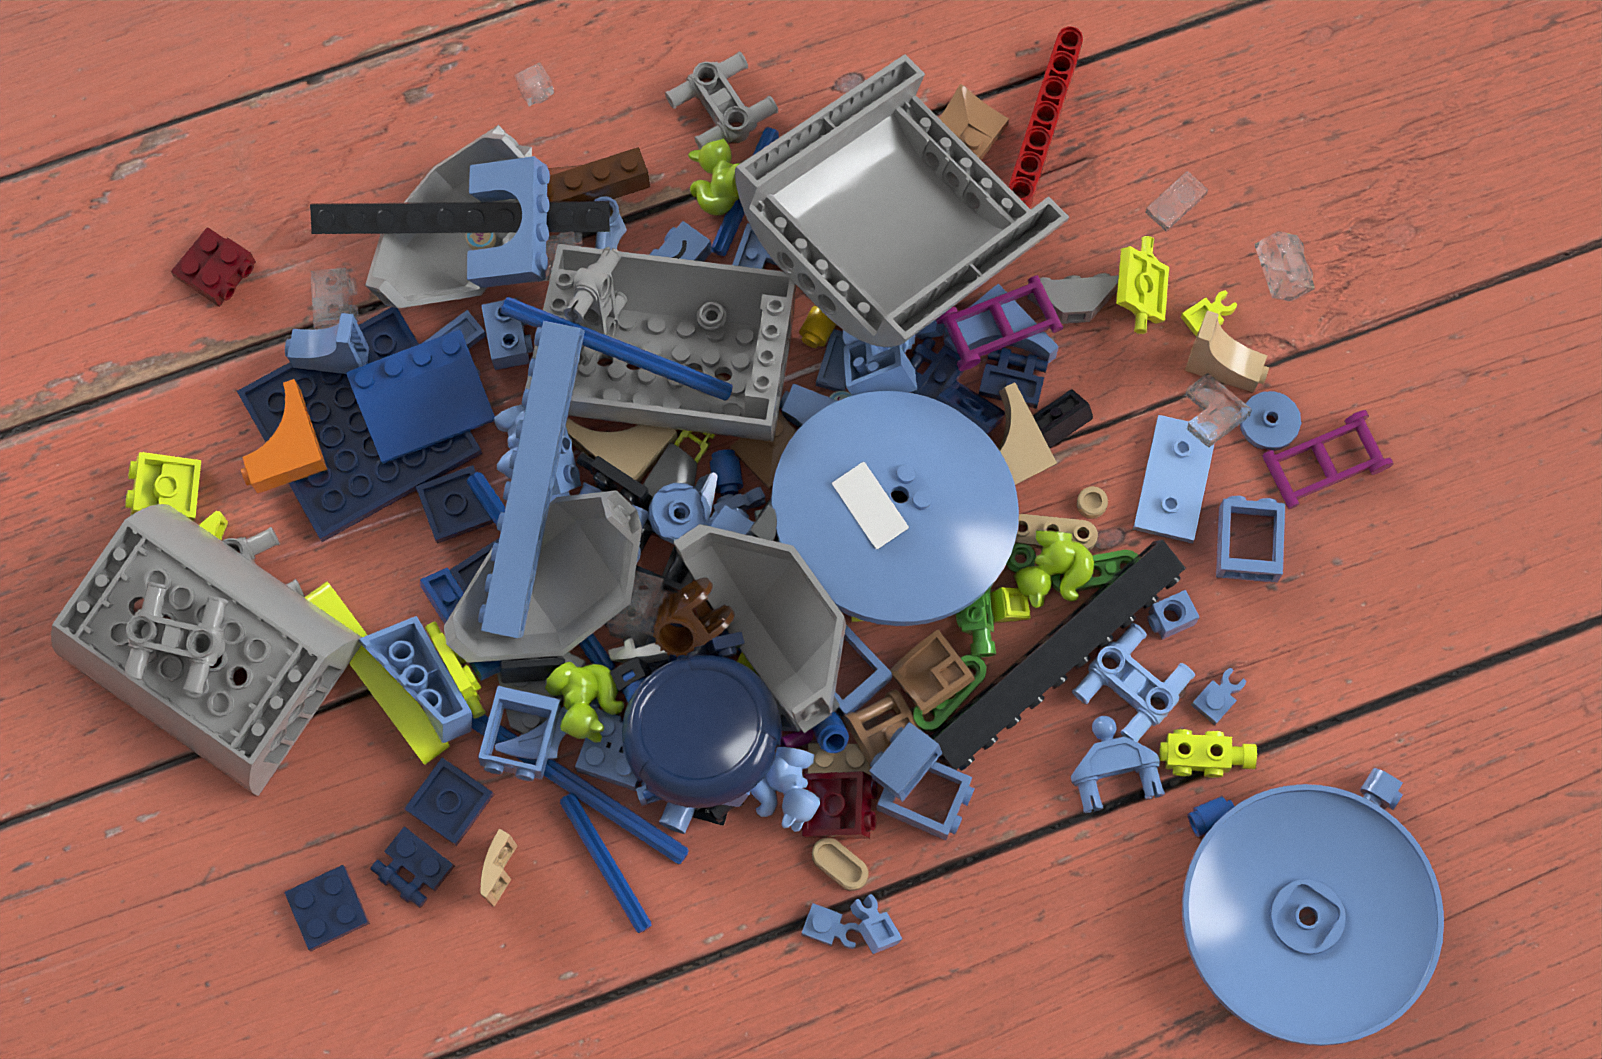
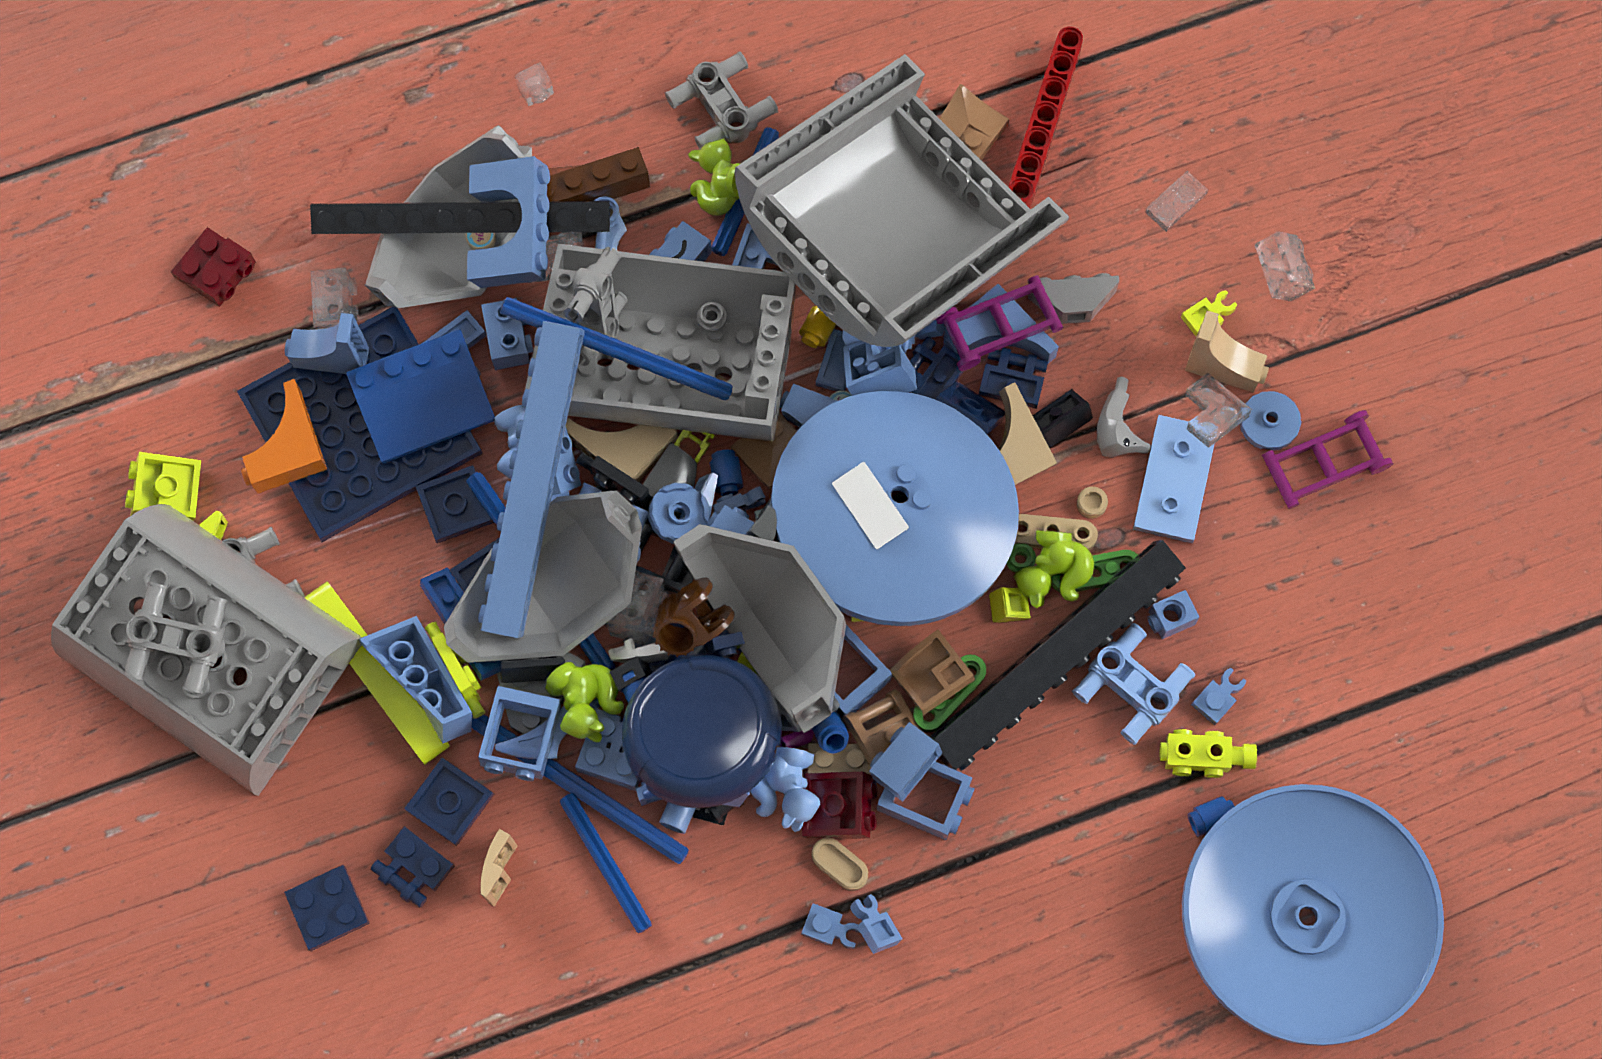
(974, 622): bright green brick -> none
(1112, 433): none -> light grey animal
(1114, 758): medium blue connector -> none
(1143, 284): neon yellow plate -> none
(1245, 568): medium blue window -> none
(1382, 789): medium blue plate -> none

